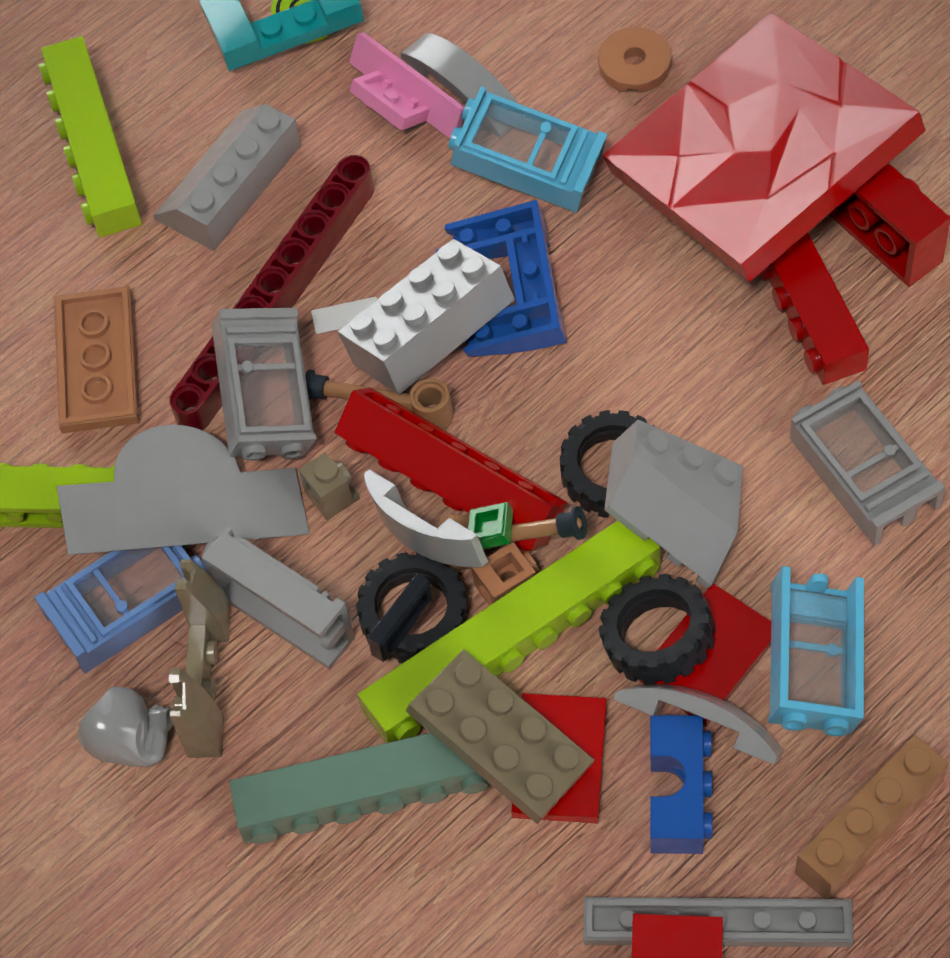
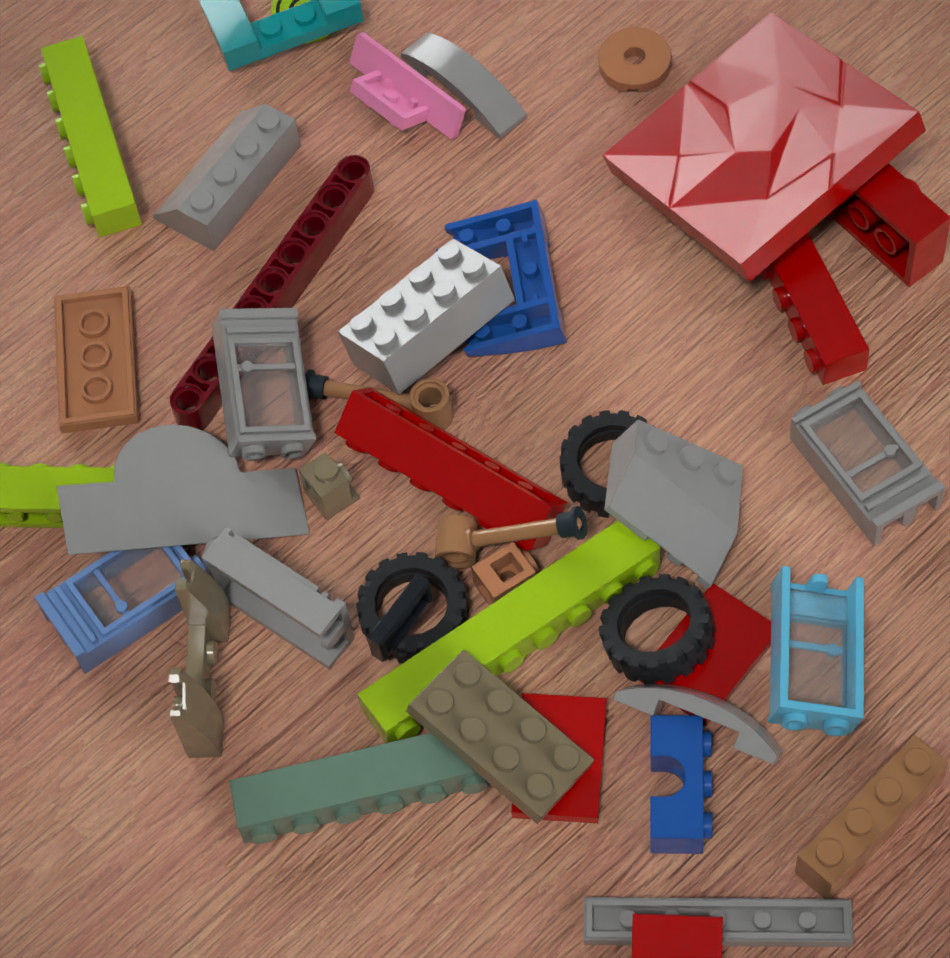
(125, 730): light grey piece -> none
(337, 316): white sticker -> none
(446, 544): light grey slope -> none
(492, 524): green tile -> none
(526, 149): medium azure door -> none

